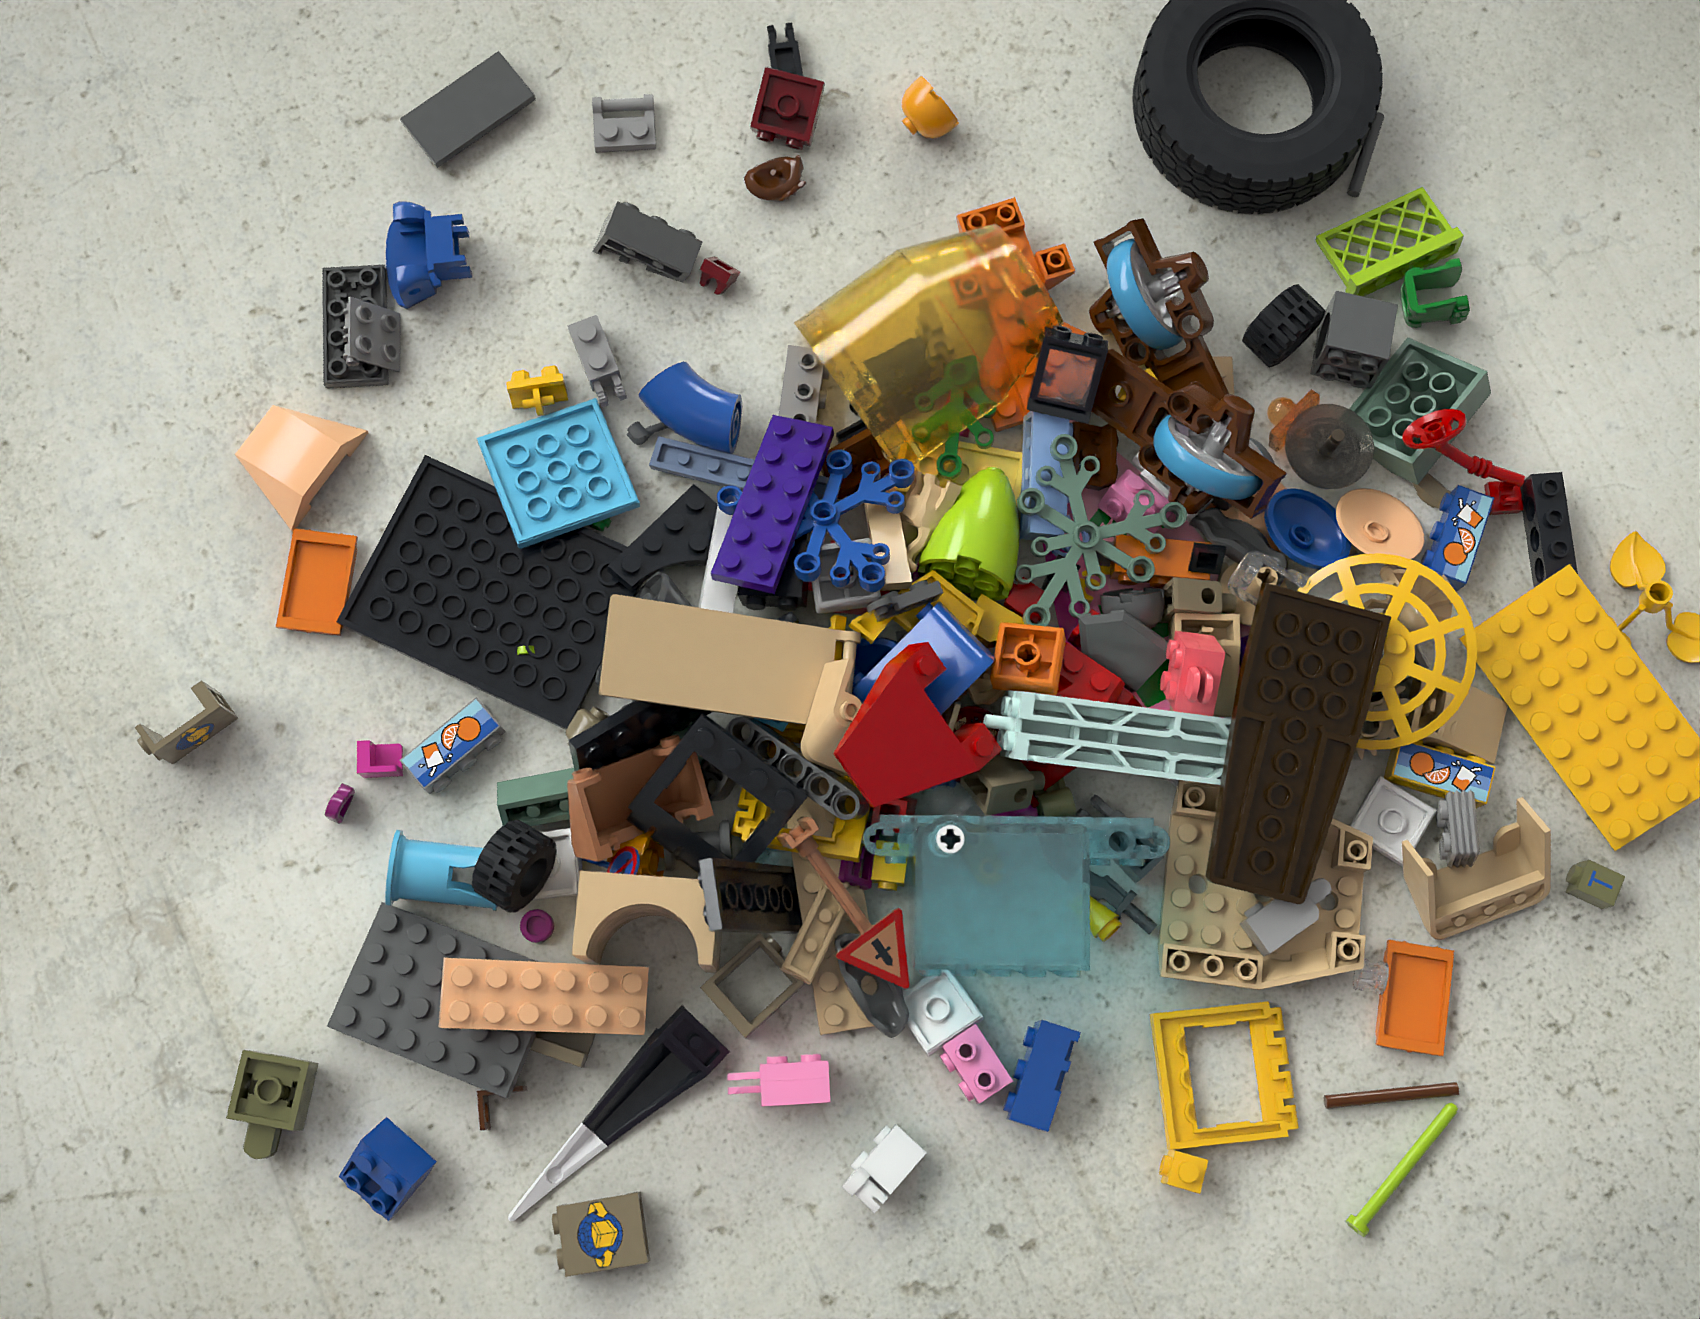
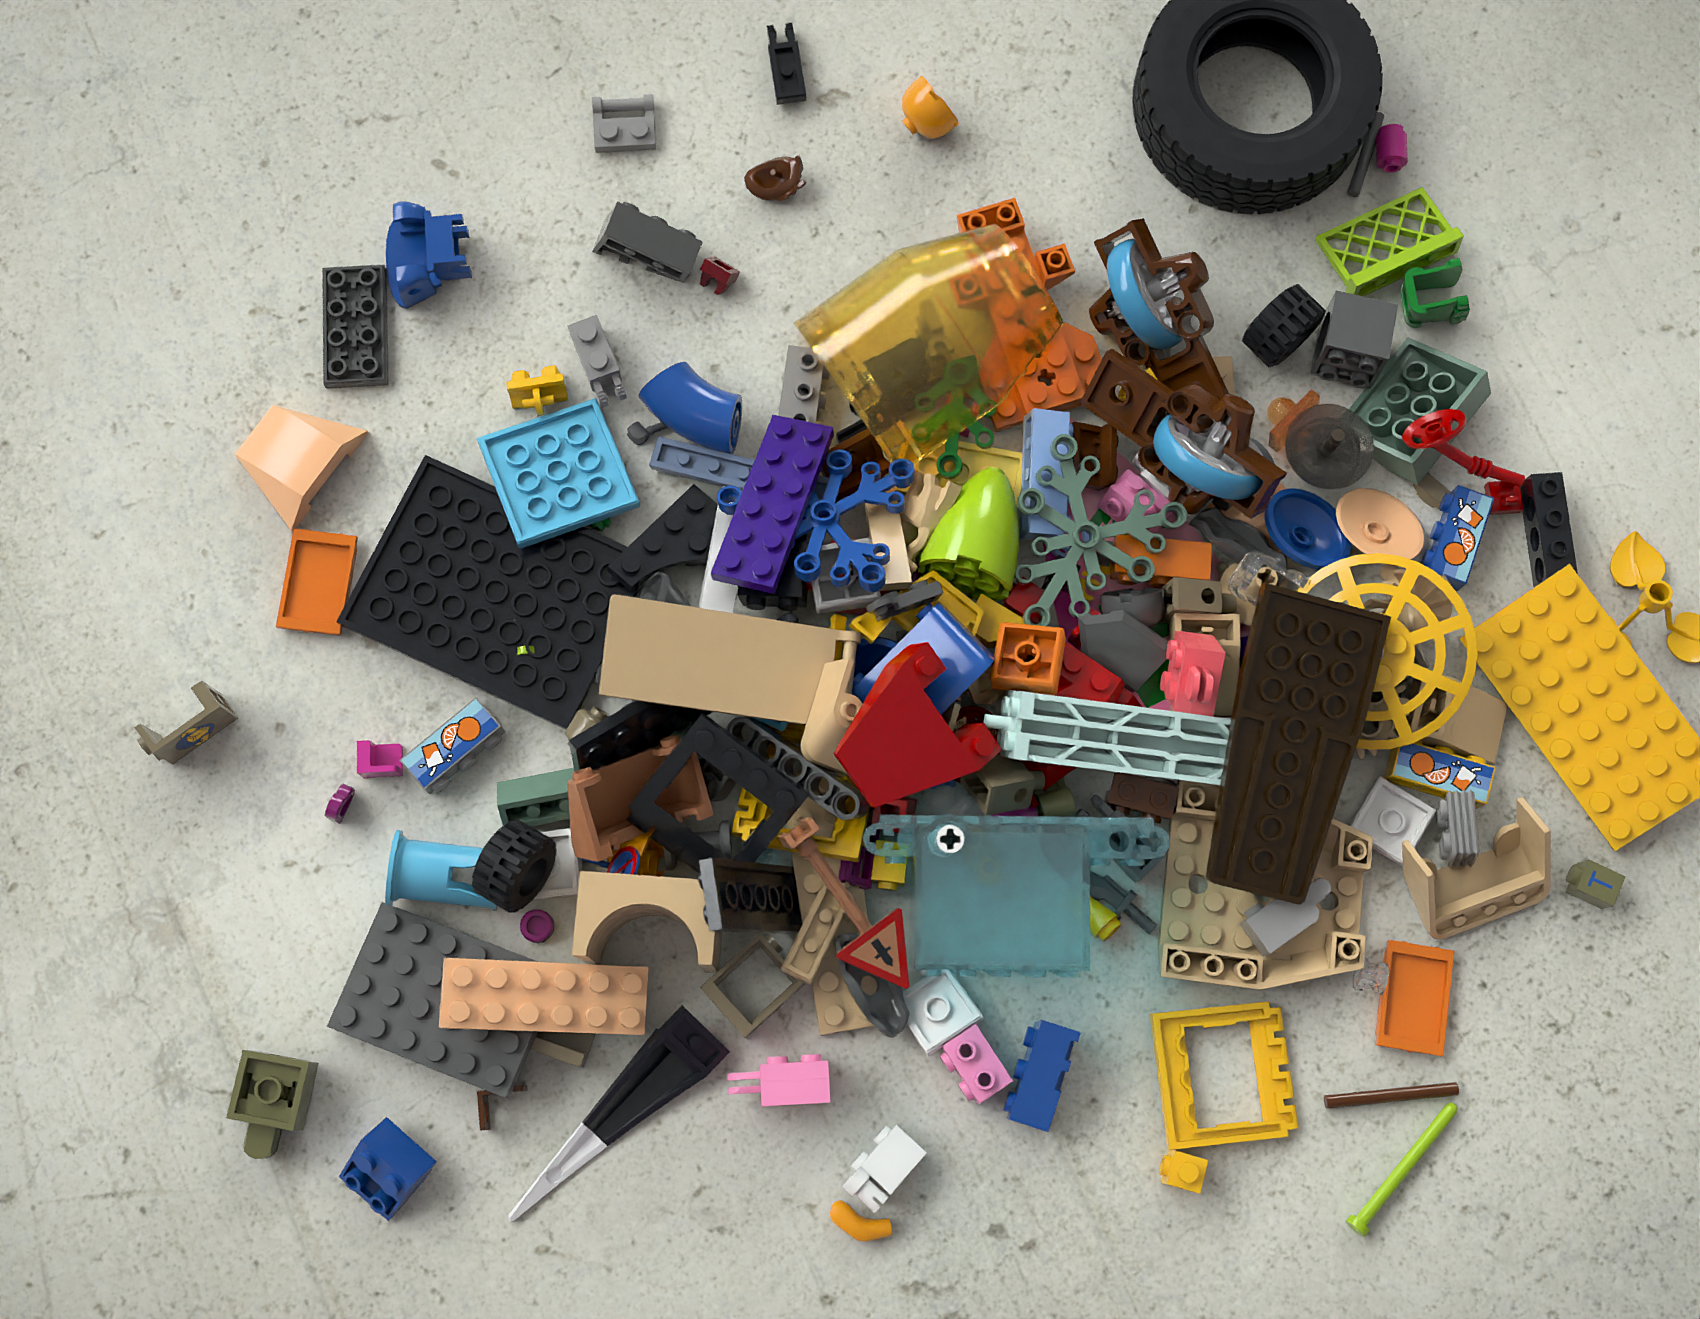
(371, 335): light grey hinge -> none
(467, 109): dark grey tile -> none
(601, 1234): dark tan panel -> none
(787, 108): dark red plate -> none
(857, 1226): none -> light orange arm
(1067, 374): black window -> none
(1142, 795): none -> reddish brown bracket
(1207, 558): black slope -> none
(1391, 148): none -> dark pink brick

